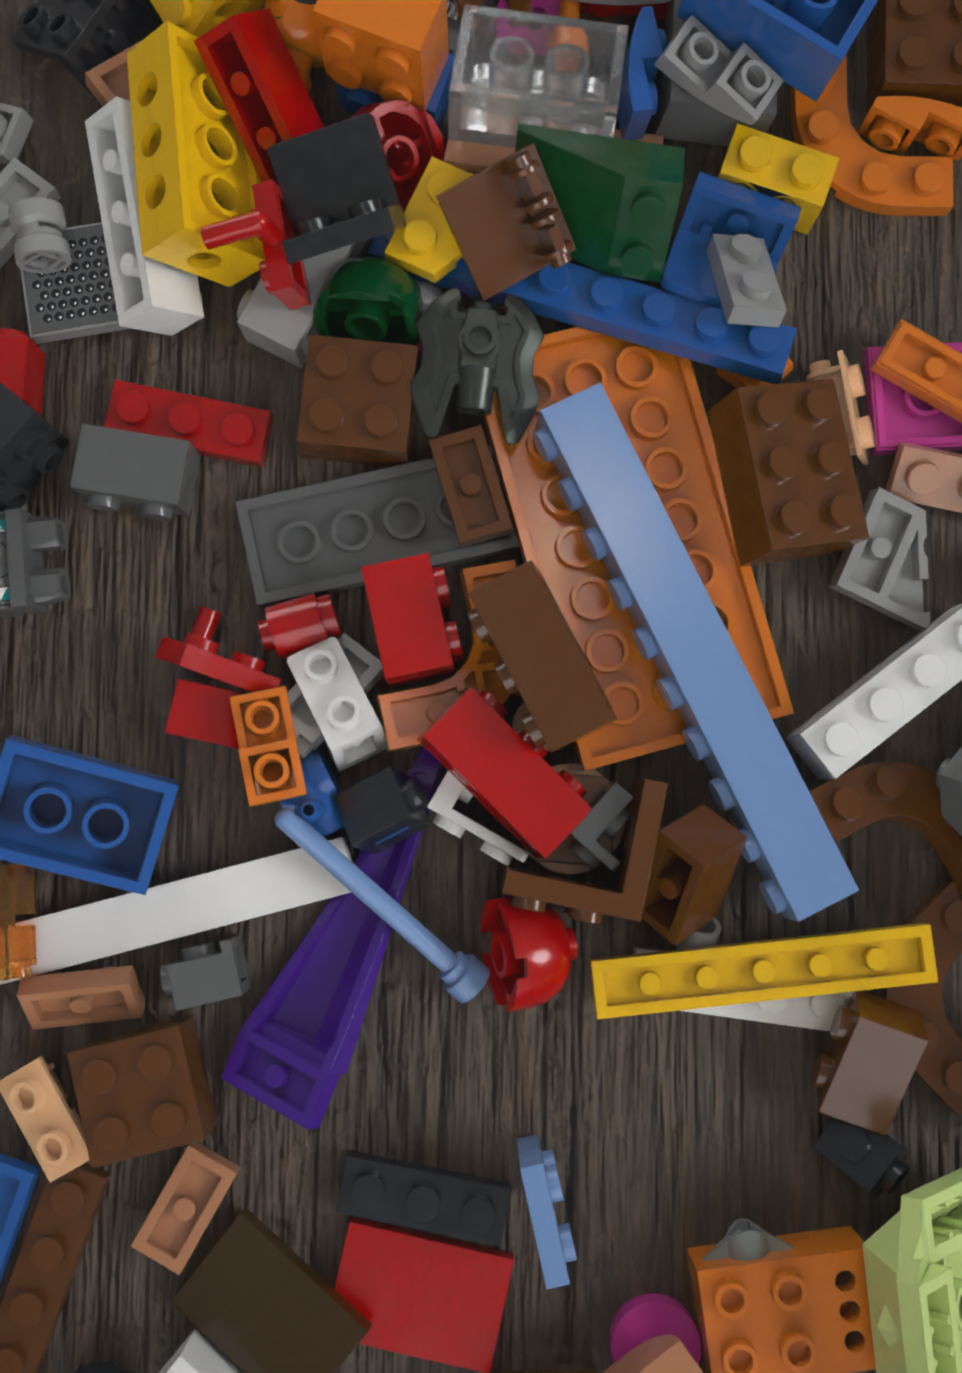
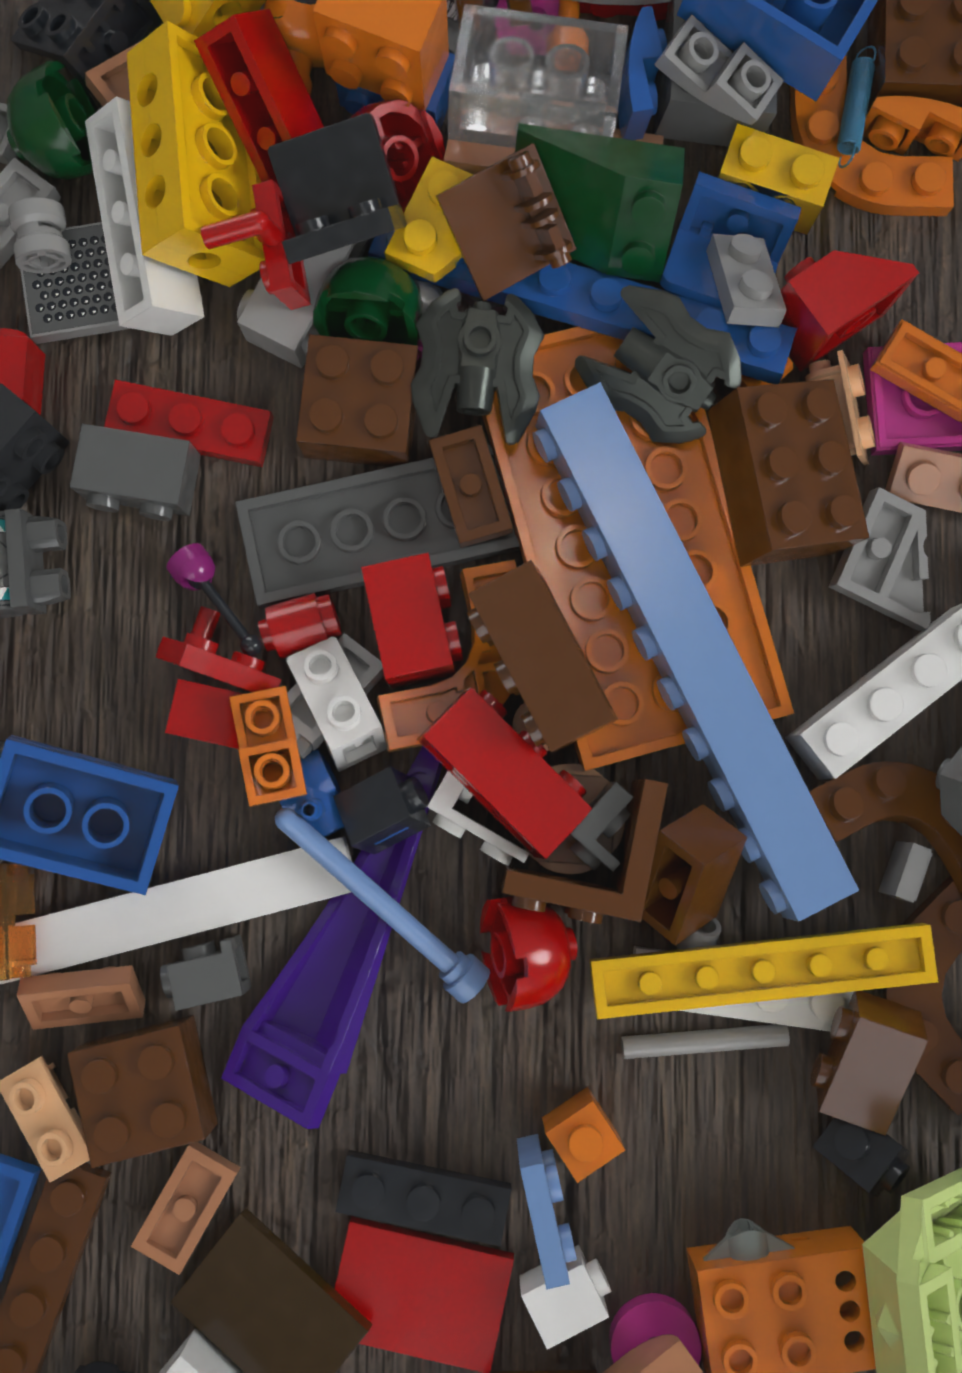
(49, 122): none -> dark green cylinder
(194, 571): none -> hinge
(568, 1308): none -> white brick
(582, 1134): none -> orange brick
(668, 372): none -> pearl dark grey piece
(705, 1041): none -> light grey bar
(838, 299): none -> red slope
(856, 105): none -> dark azure piece
(905, 871): none -> light grey tile

